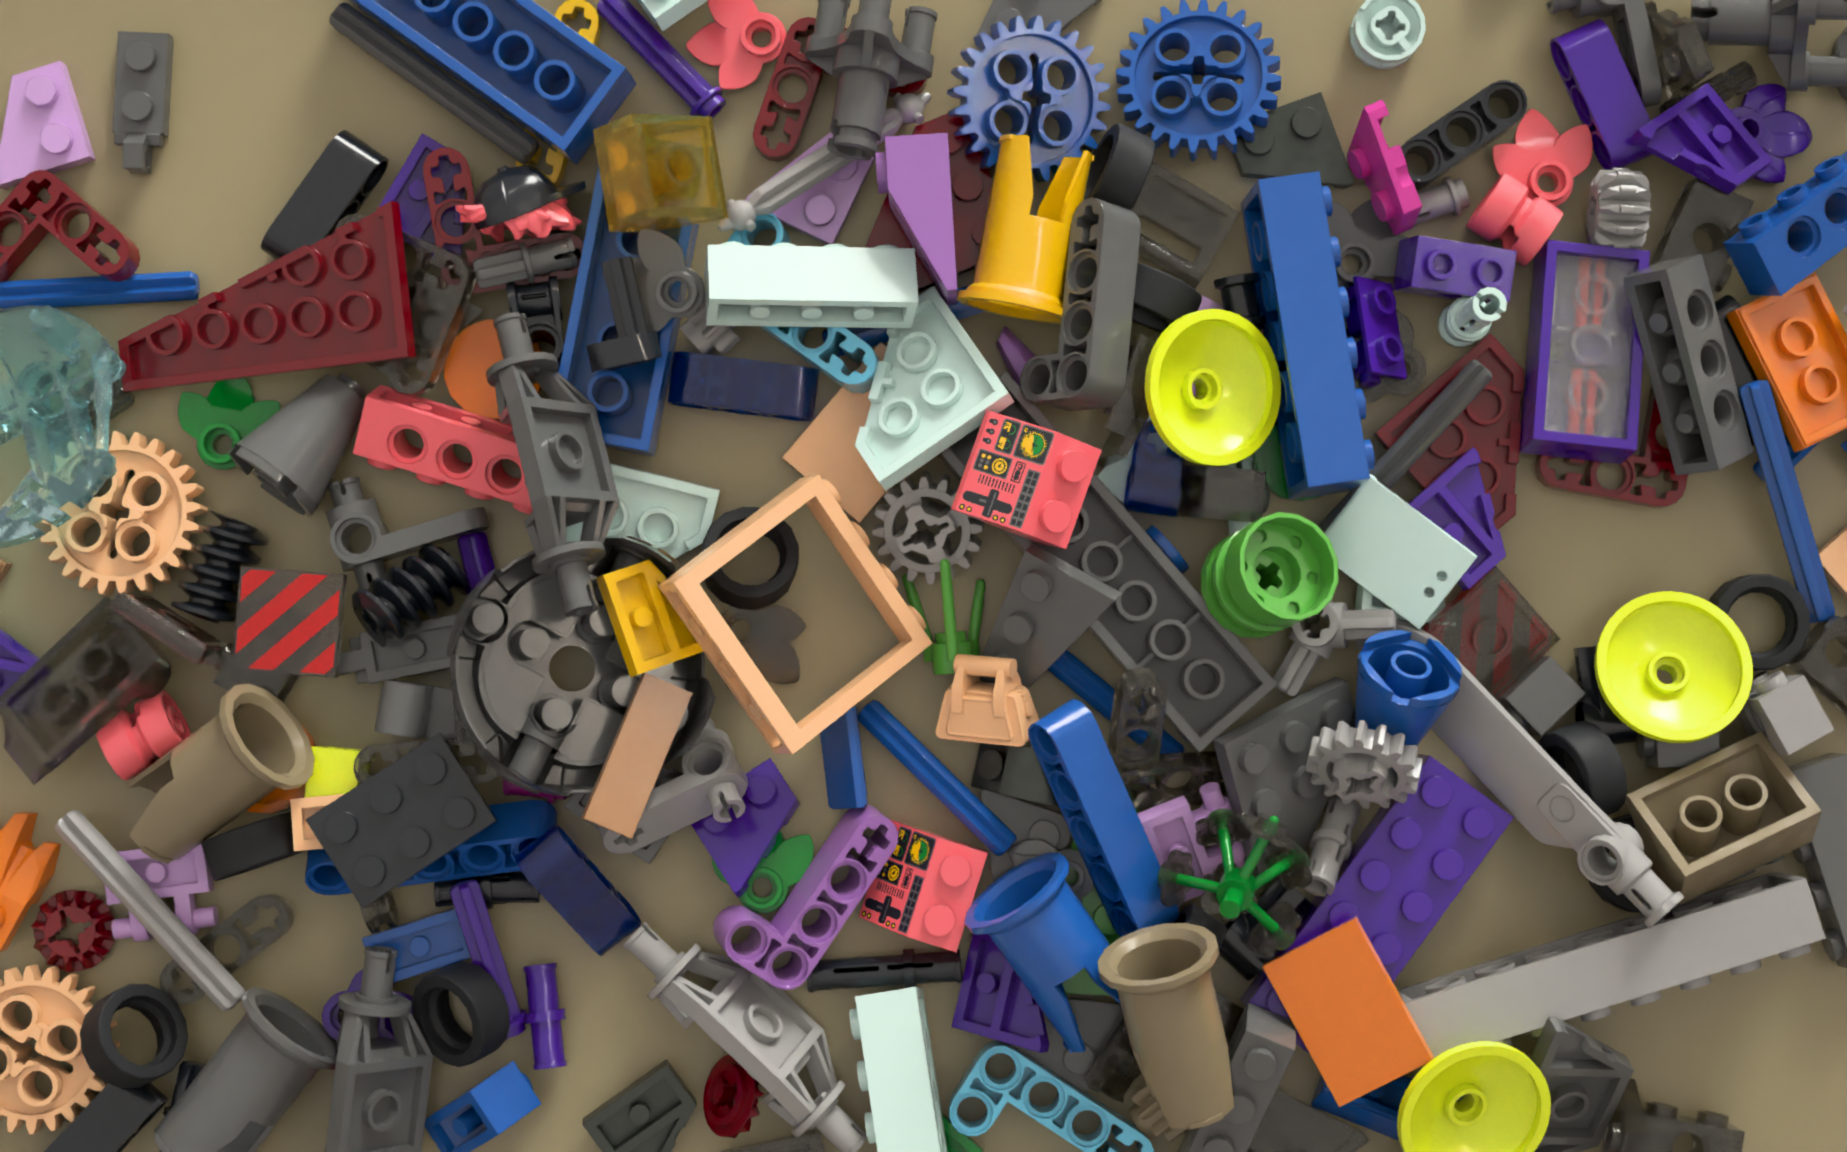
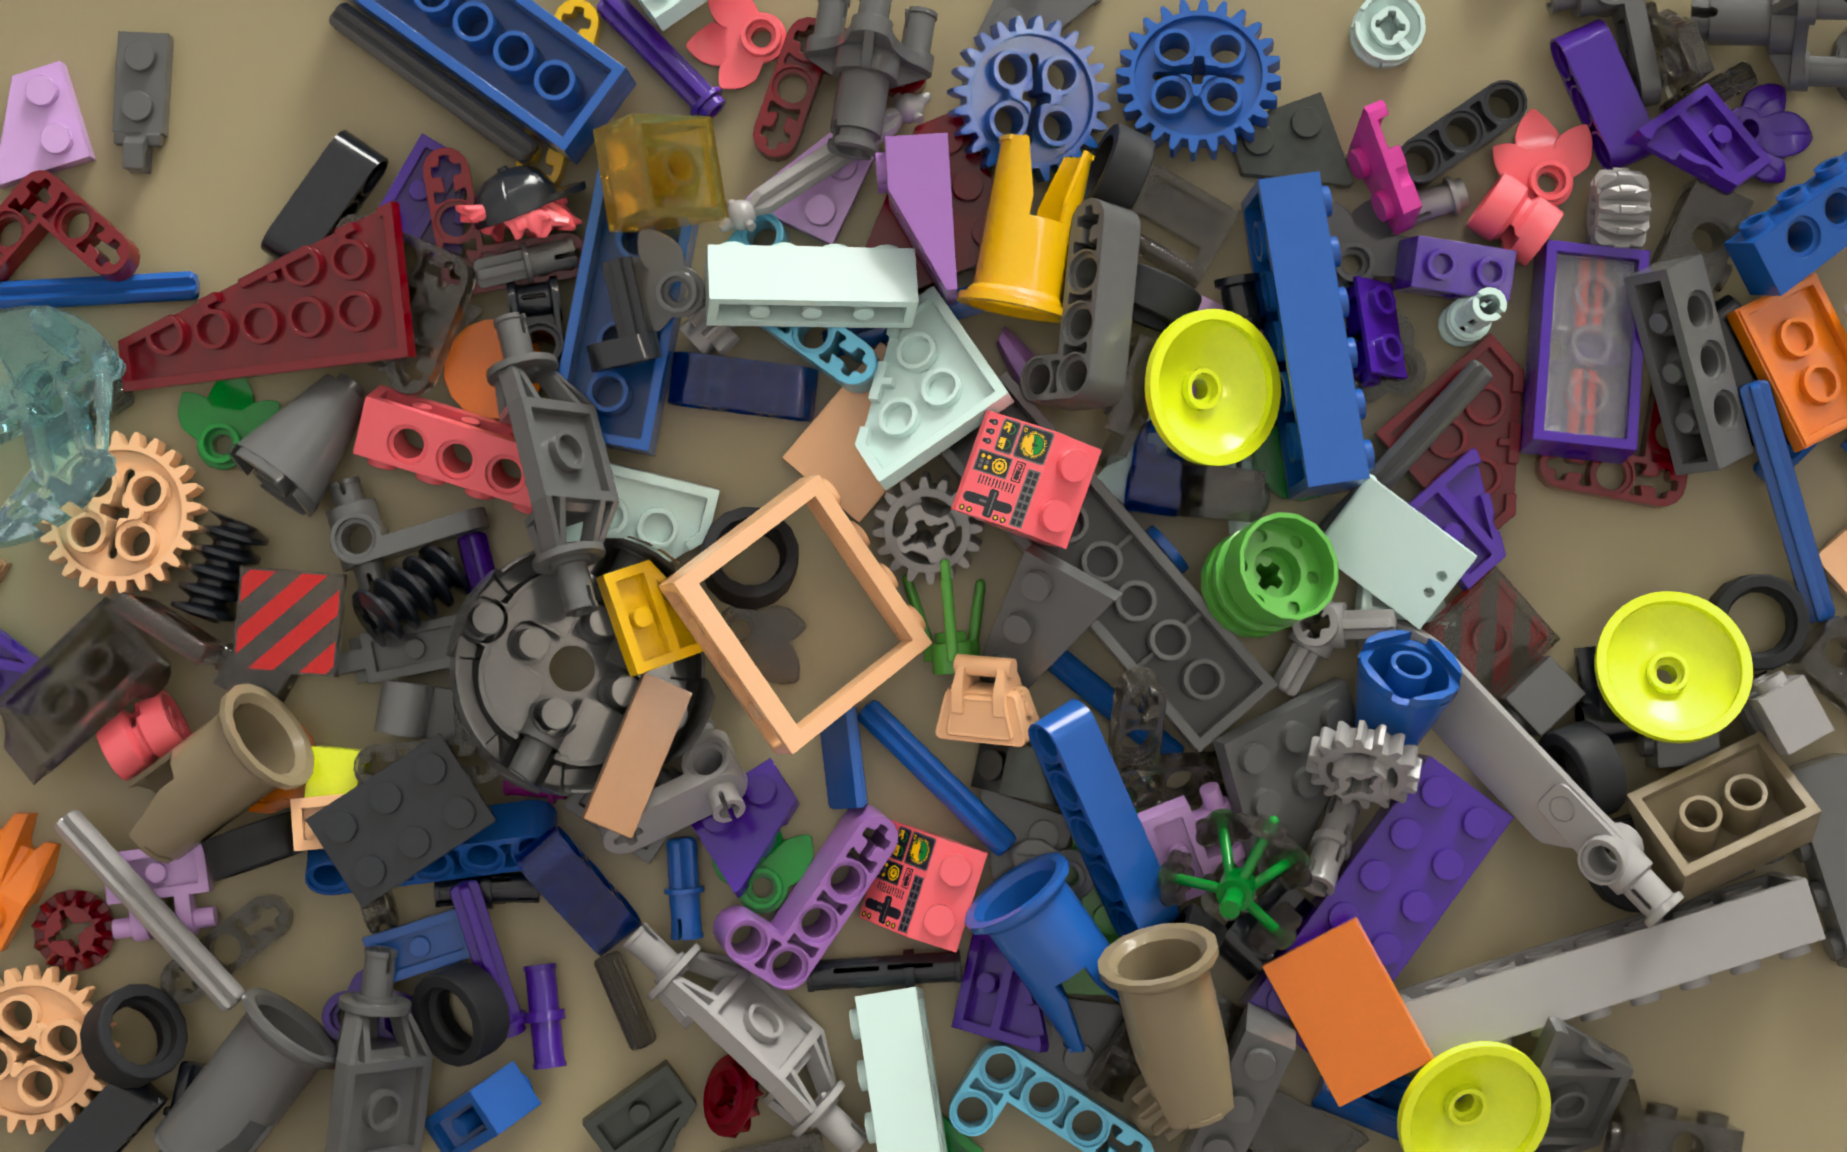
(625, 1000): none -> clear smoke axle
(684, 889): none -> blue axle

